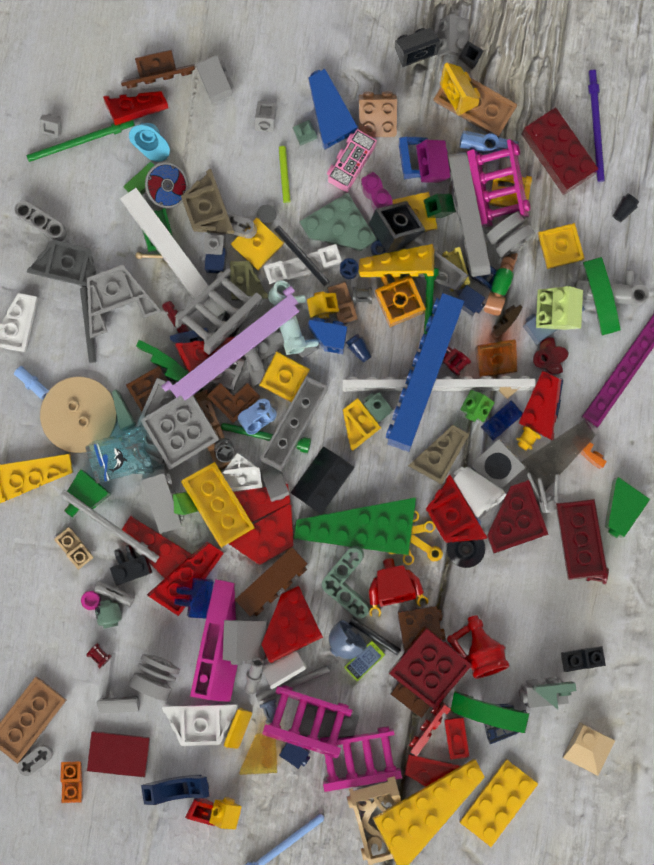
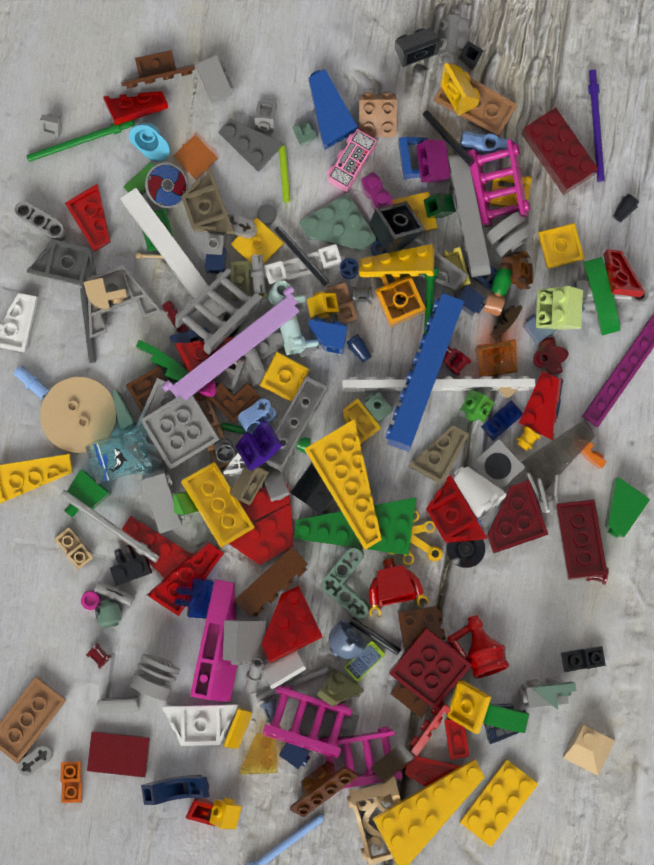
(90, 217): none -> red wing
(99, 298): none -> tan brick
(195, 157): none -> clear orange piece
(209, 389): none -> dark pink tile
(248, 484): none -> dark tan slope
(250, 144): none -> dark grey wing
(258, 274): none -> light grey pin
(258, 446): none -> dark purple slope
(321, 786): none -> reddish brown bracket
(338, 689): none -> olive wing
(343, 471): none -> yellow wing
(392, 762): none -> dark brown slope
(448, 138): none -> black bar
(469, 706): none -> yellow plate
(522, 271): none -> reddish brown plate
(620, 275): none -> red wing

